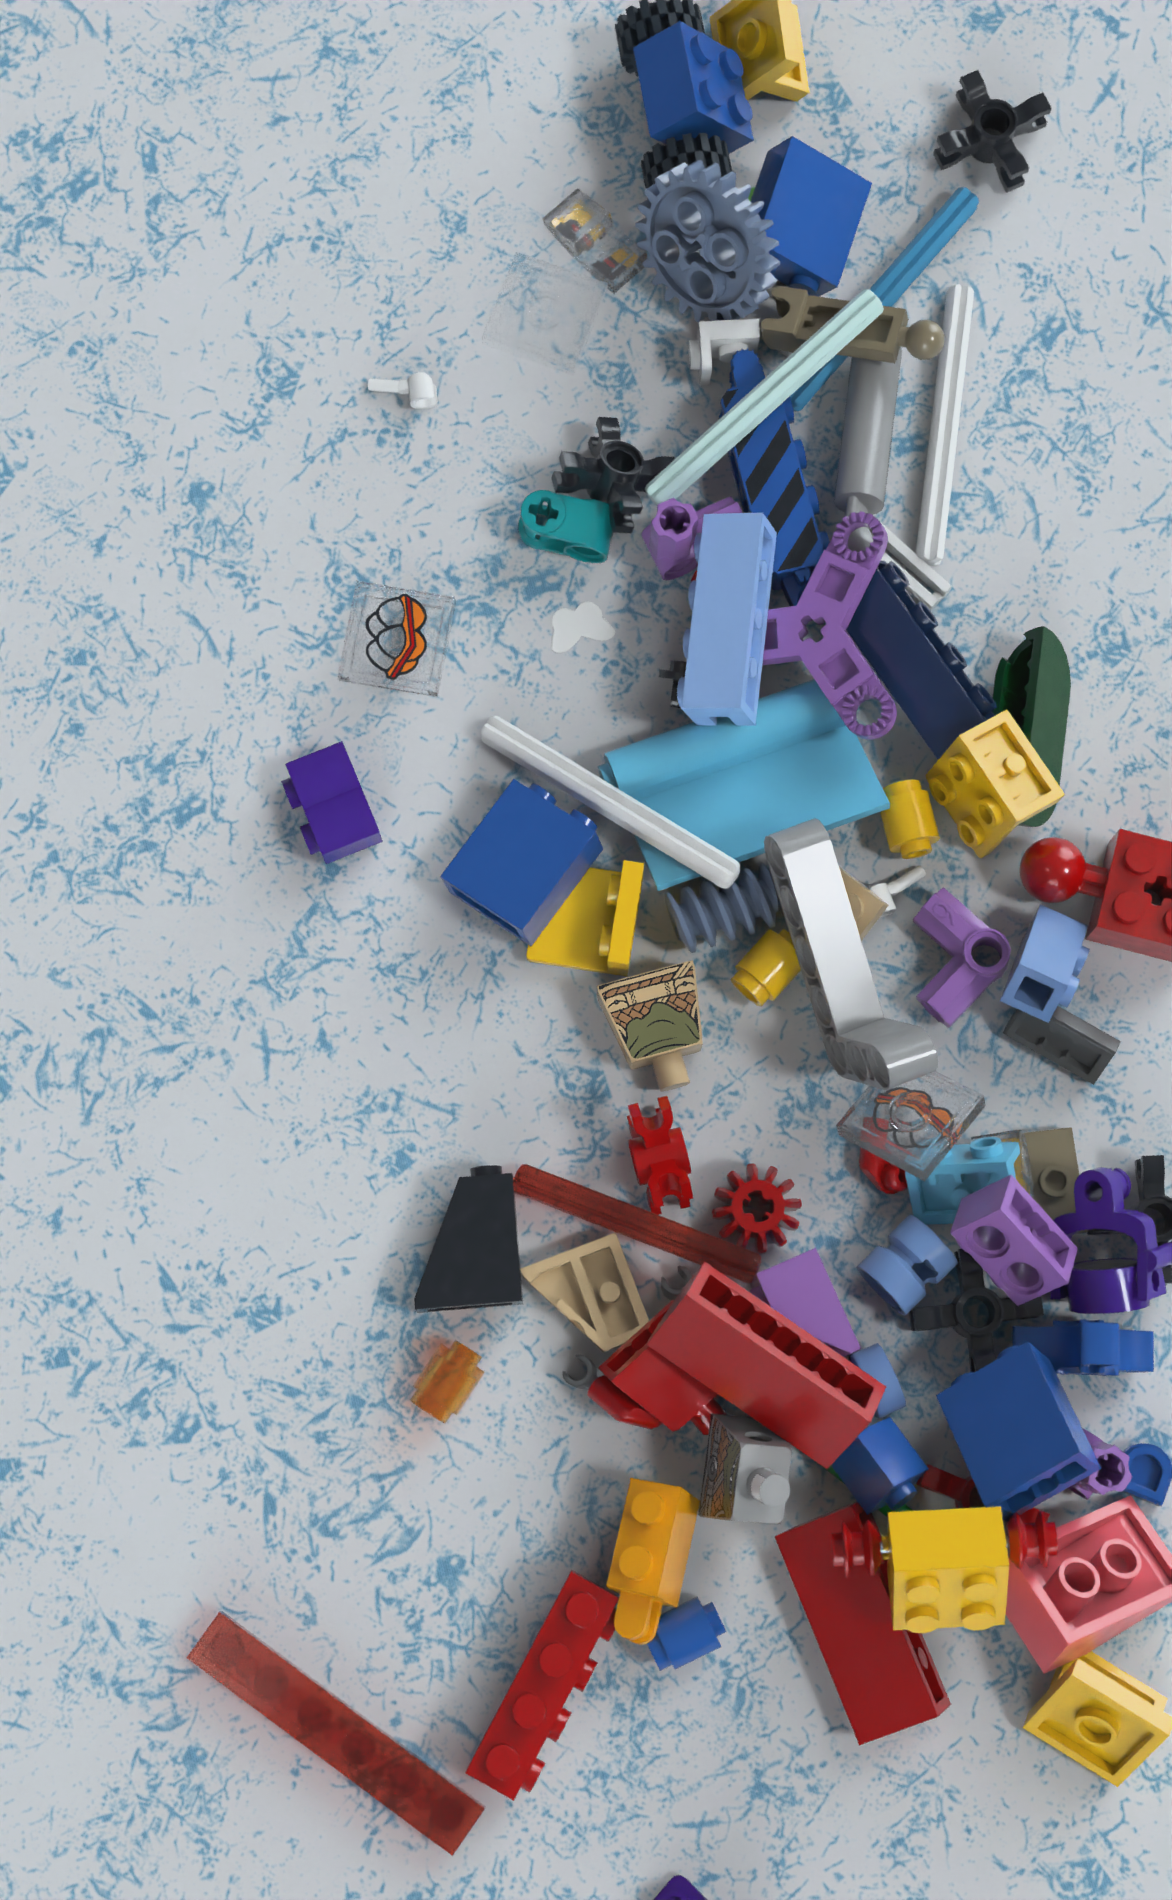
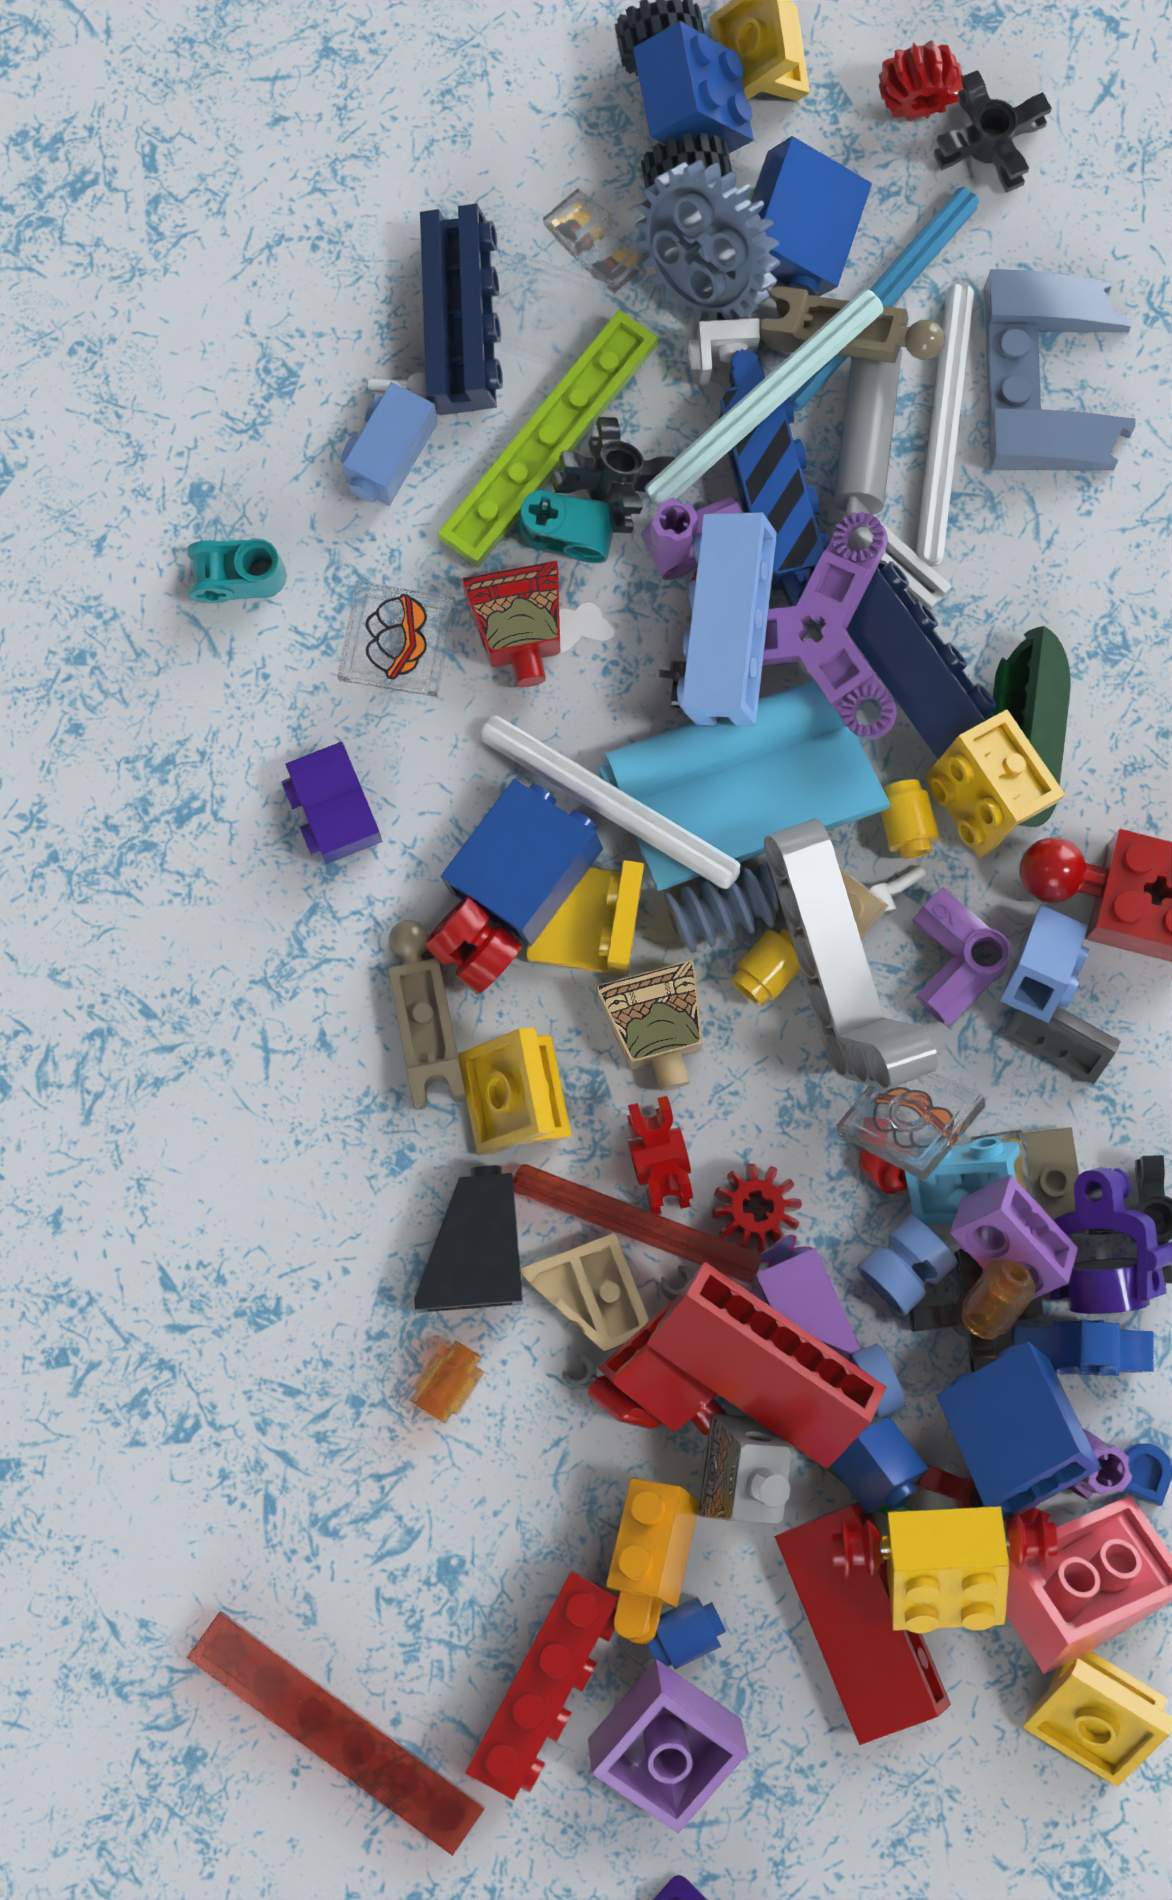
(224, 568): none -> teal piece
(389, 444): none -> medium blue brick
(423, 1015): none -> dark tan plate
(458, 310): none -> dark blue brick
(484, 960): none -> red wheel
(514, 1091): none -> yellow bracket
(517, 617): none -> torso
(553, 428): none -> lime plate
(667, 1746): none -> medium lavender slope
(783, 1250): none -> medium blue sticker
(920, 81): none -> red gear
(997, 1298): none -> clear orange brick
(1019, 430): none -> sand blue wedge

